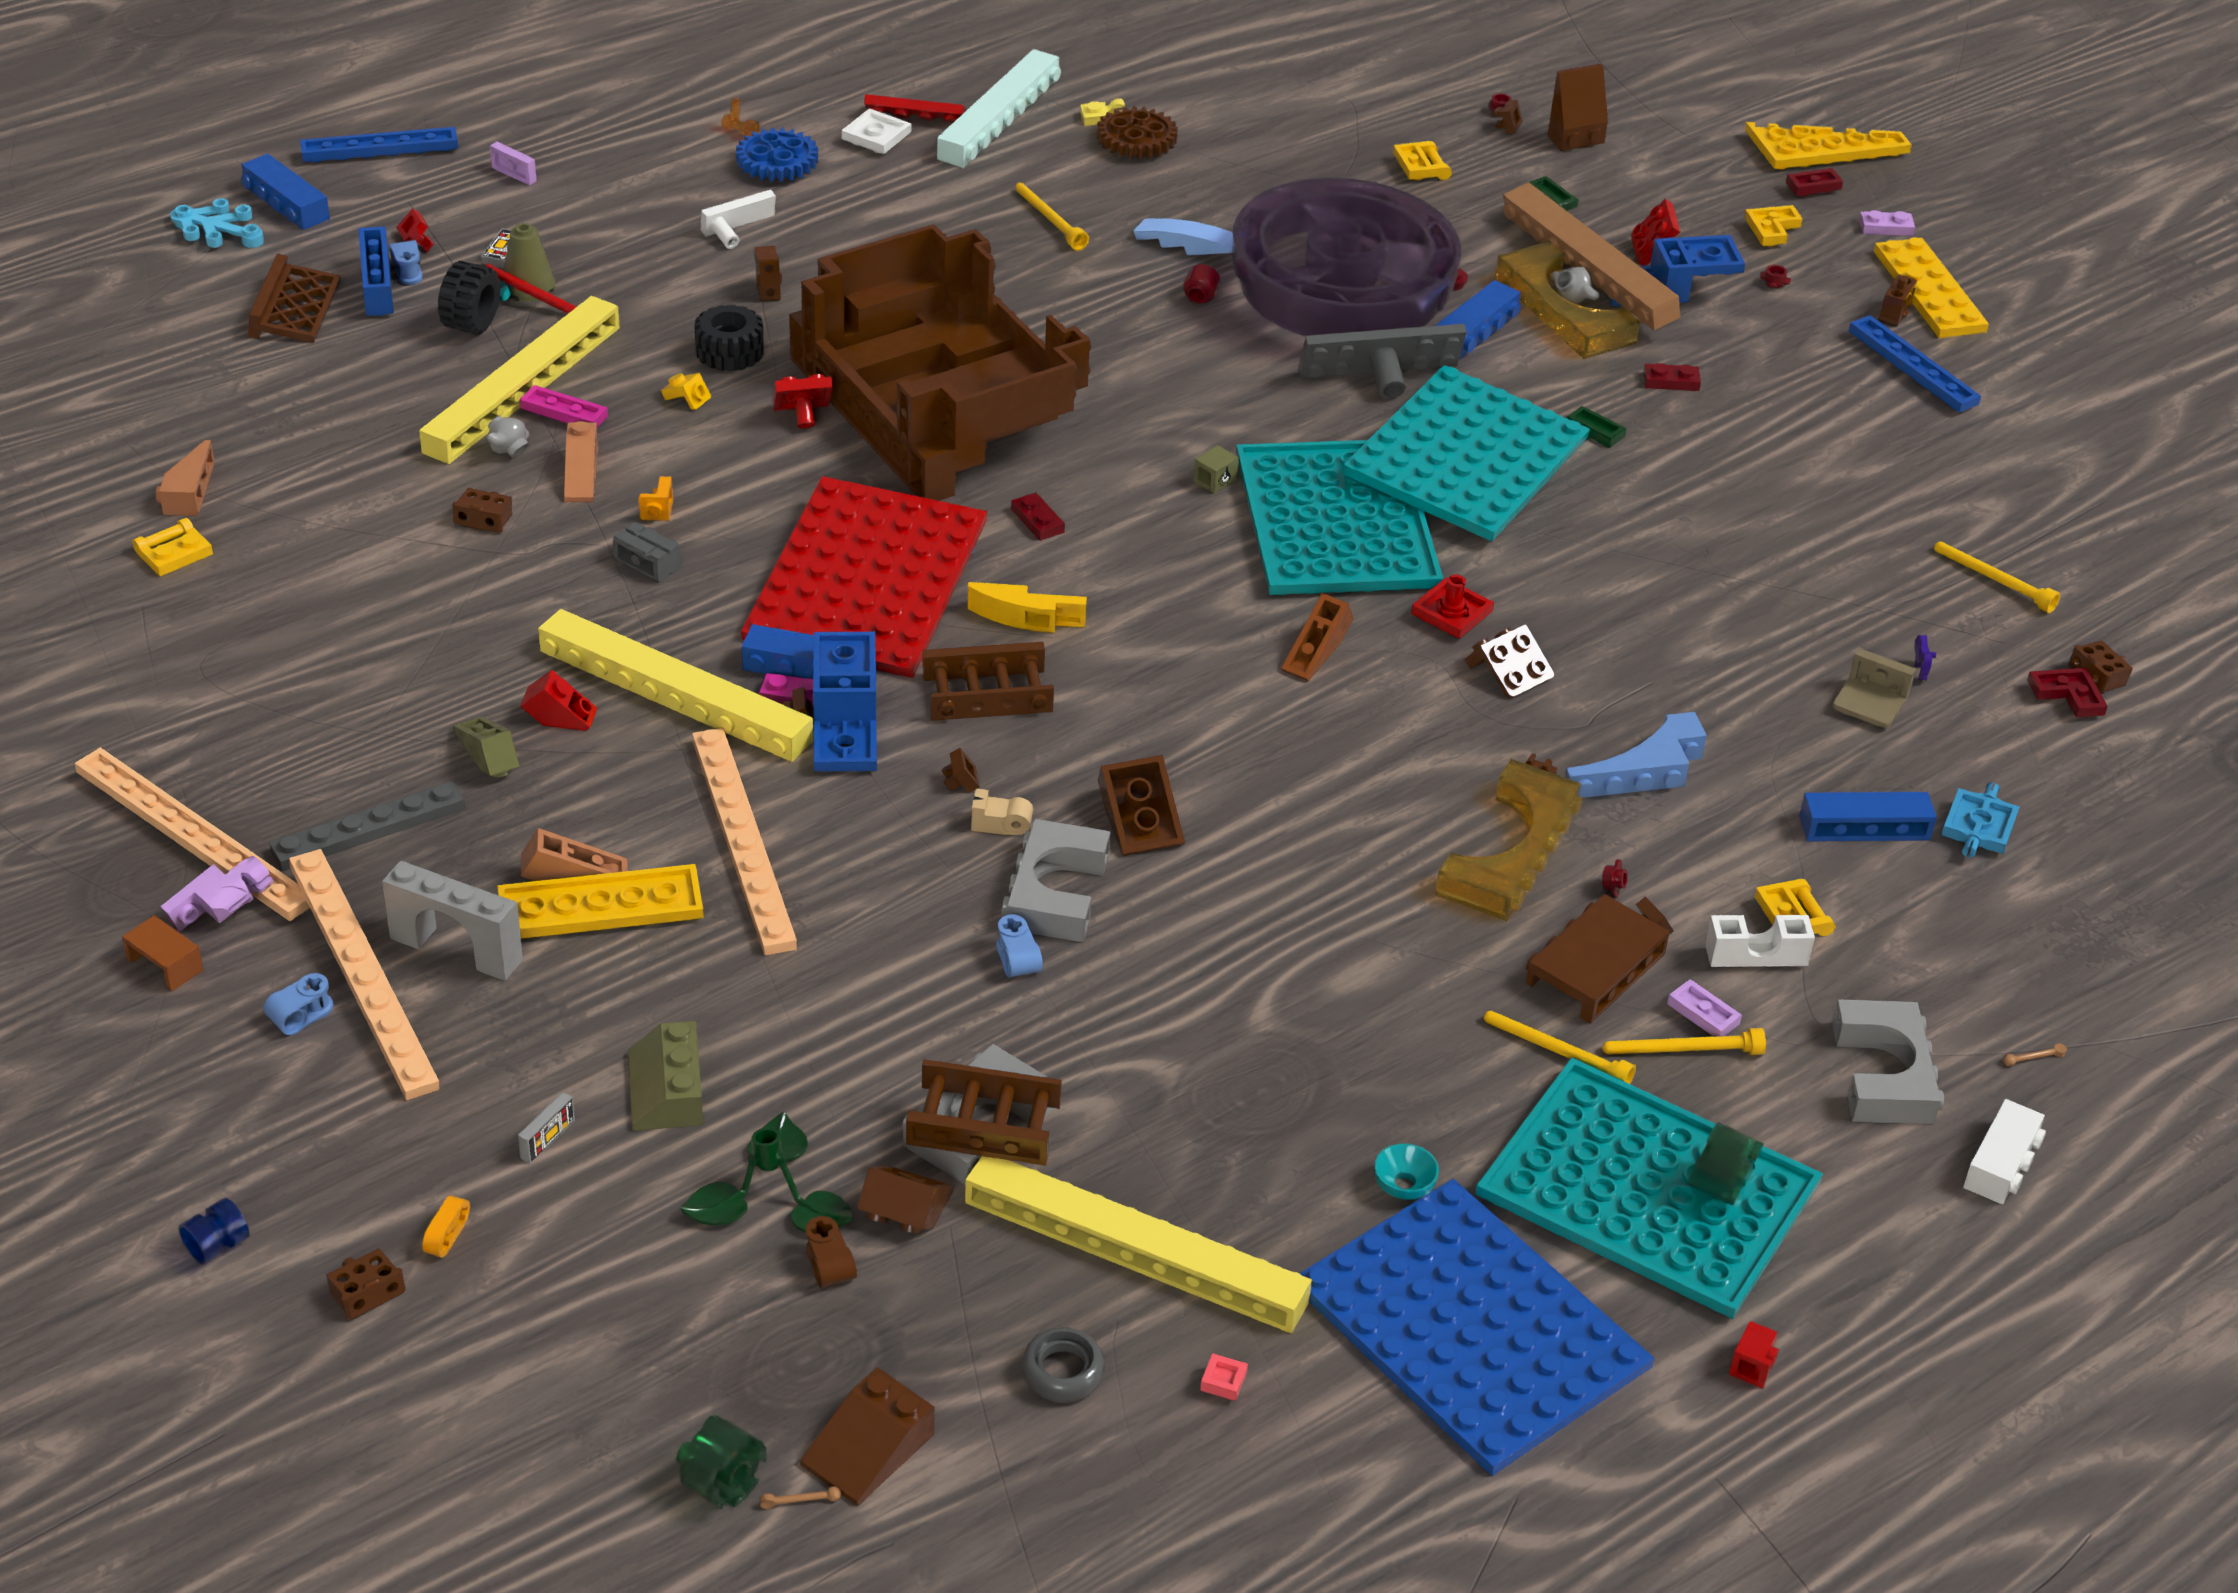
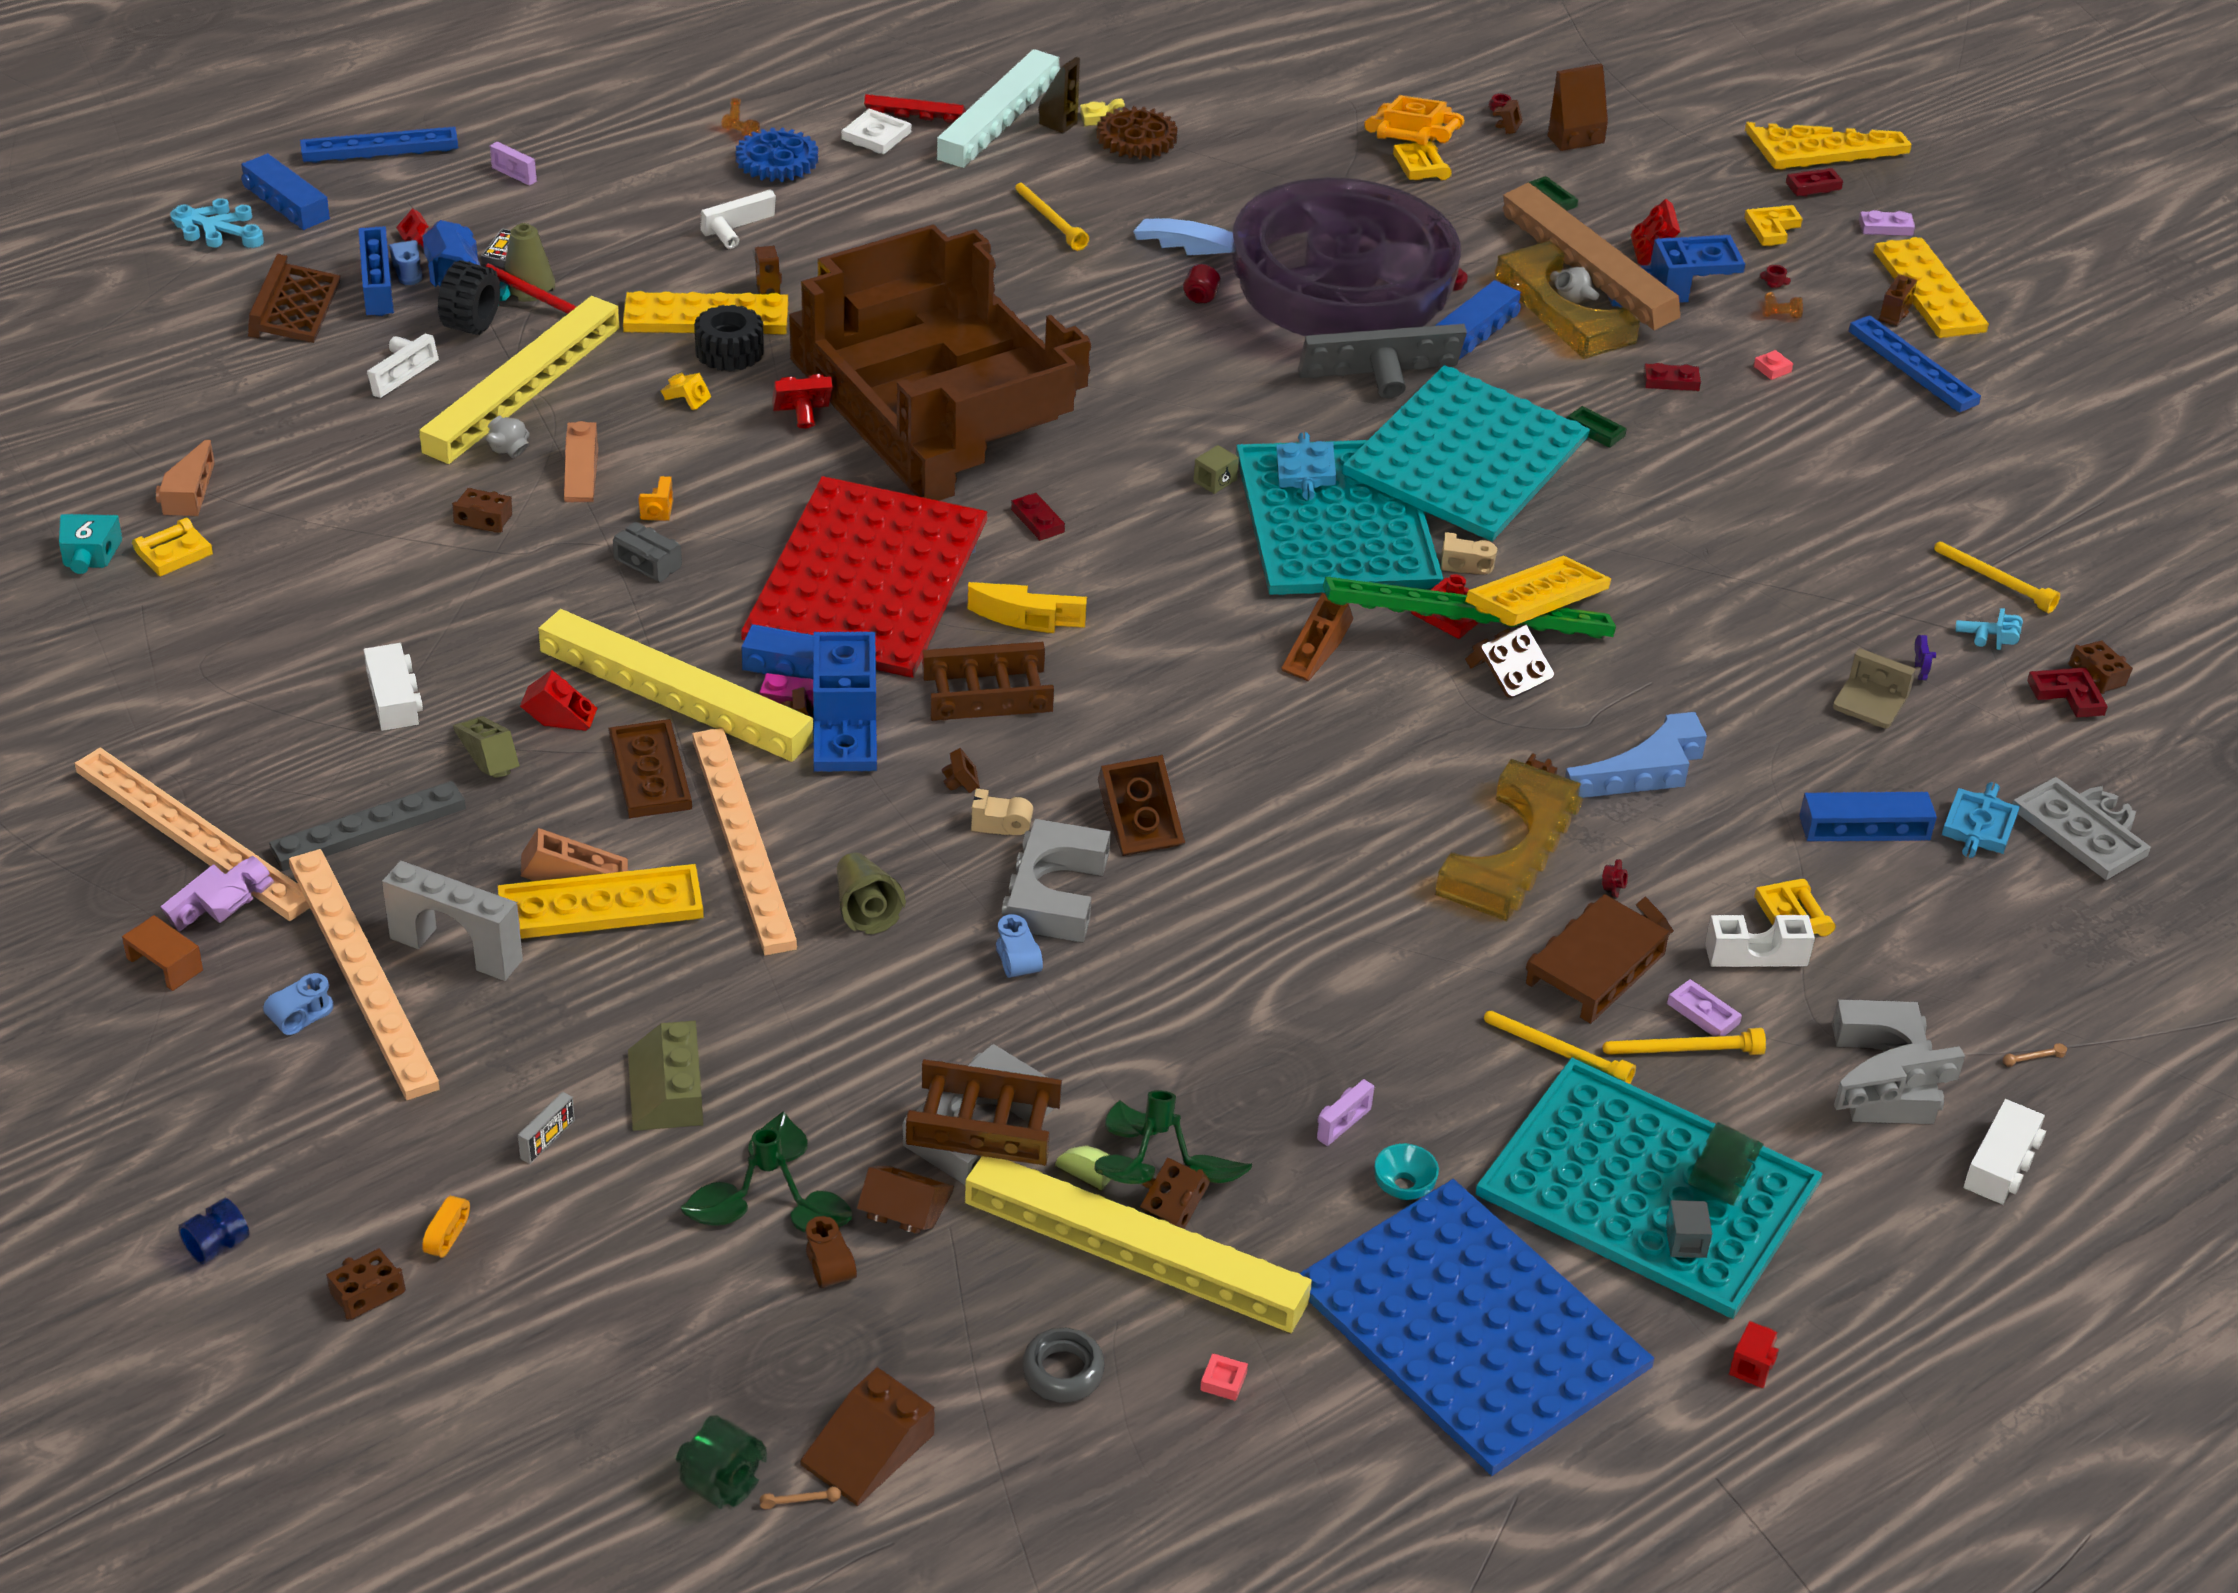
(88, 540): none -> teal torso
(393, 686): none -> white brick
(406, 362): none -> white piece
(445, 245): none -> blue brick
(562, 406): dark pink plate -> none
(650, 768): none -> reddish brown tile
(677, 311): none -> yellow plate
(868, 895): none -> olive cone
(1060, 102): none -> dark brown slope
(1081, 1163): none -> yellowish green brick
(1158, 1118): none -> dark green plant
(1183, 1196): none -> reddish brown piece
(1306, 465): none -> dark azure plate
(1345, 1112): none -> lavender plate
(1414, 120): none -> light orange brick
(1454, 607): none -> green plate
(1467, 555): none -> tan leg
(1537, 590): none -> yellow plate
(1688, 1229): none -> dark grey panel
(1771, 306): none -> clear orange piece
(1773, 365): none -> coral plate
(1888, 1073): none -> light grey slope
(2007, 629): none -> medium azure arm
(2085, 825): none -> light grey plate

